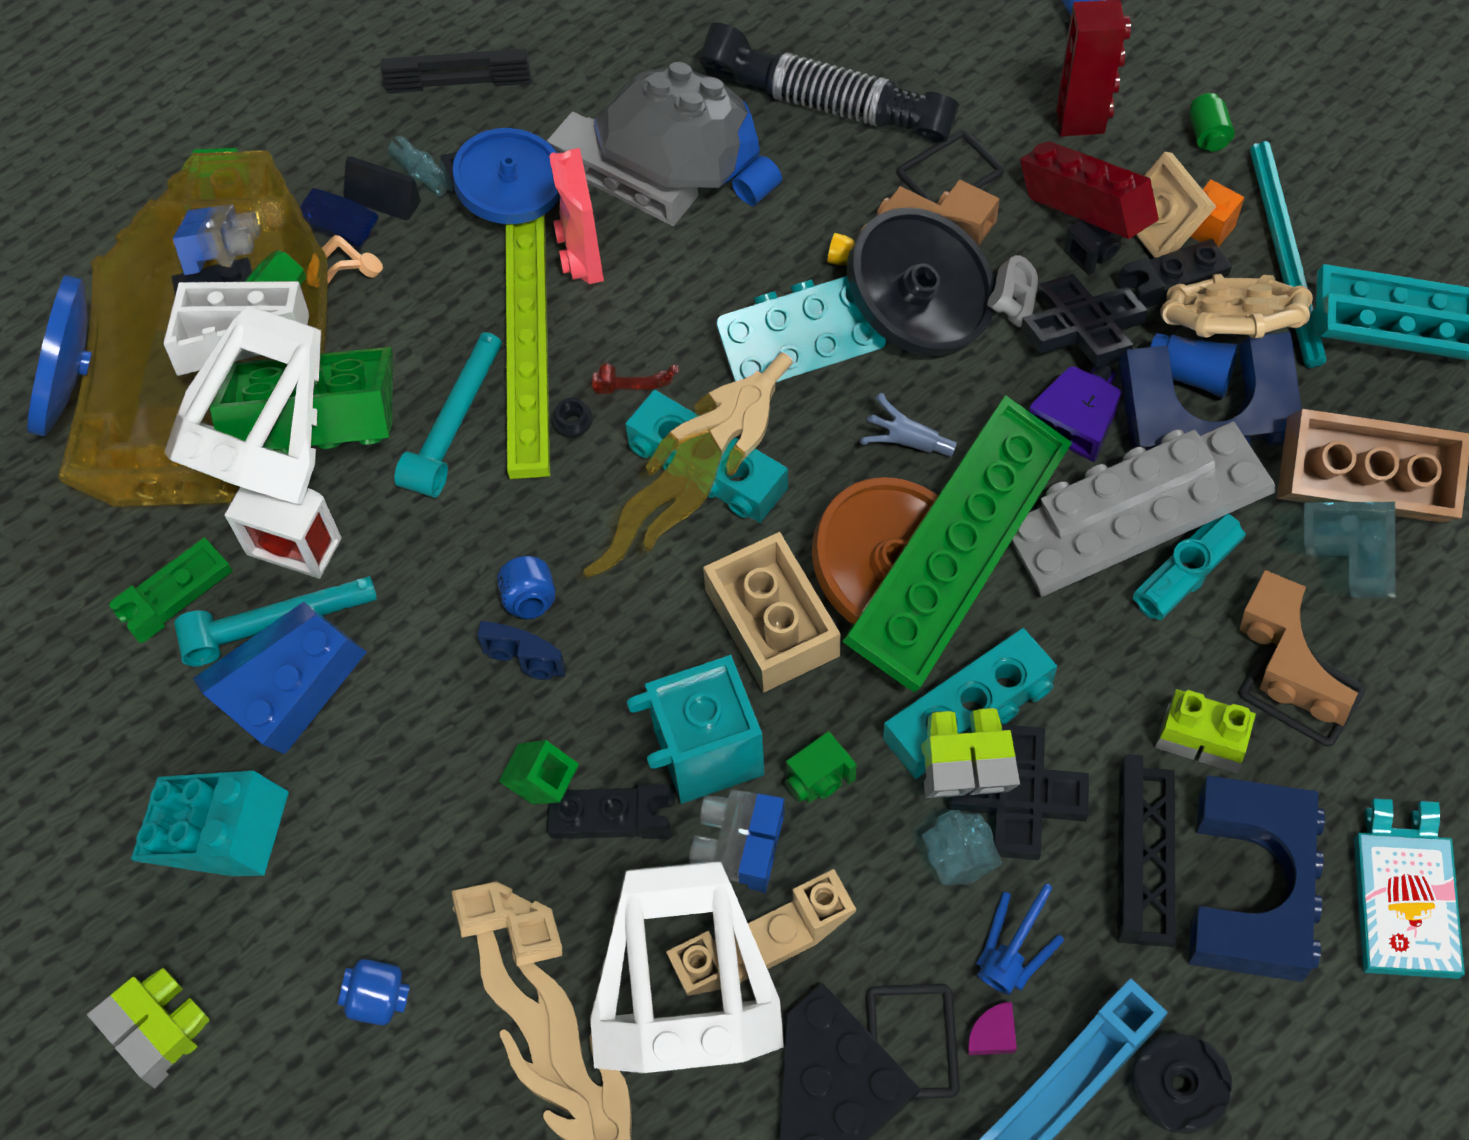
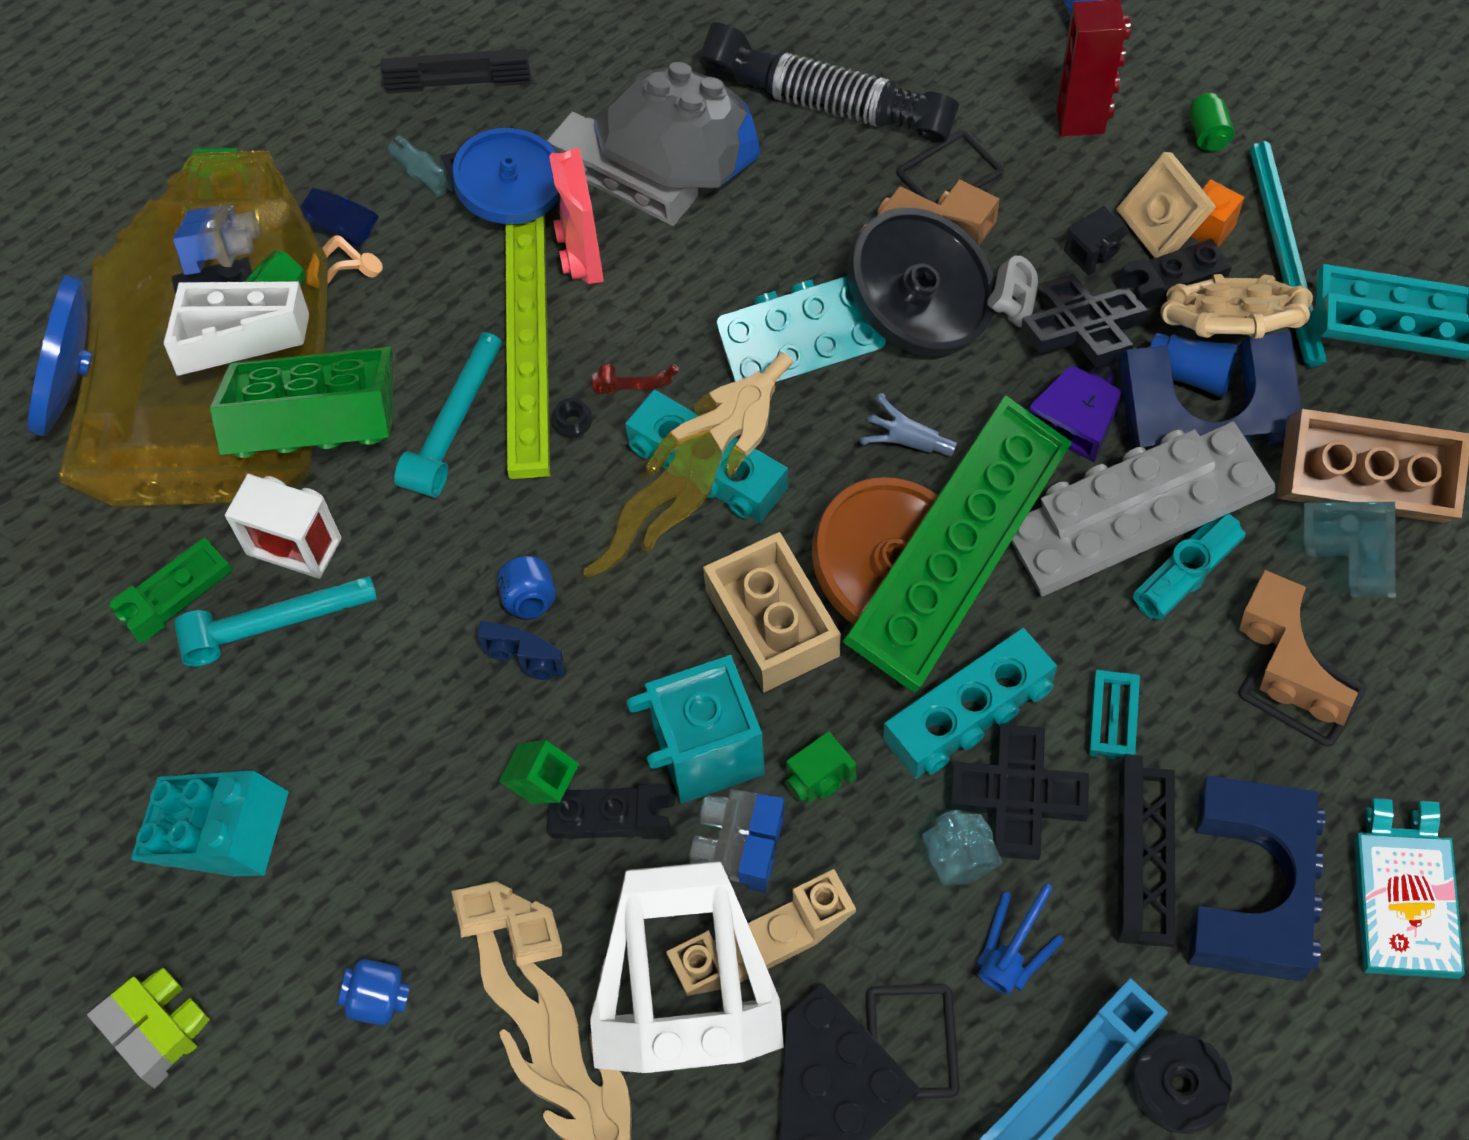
(246, 461): white windscreen -> none
(282, 676): blue wedge -> none
(380, 188): black slope -> none
(757, 180): blue beam -> none
(839, 249): yellow hinge -> none
(968, 761): hips -> none
(994, 1032): magenta tile -> none
(1089, 189): dark red brick -> none
(1111, 749): none -> teal tile
(1203, 722): lime hips -> none

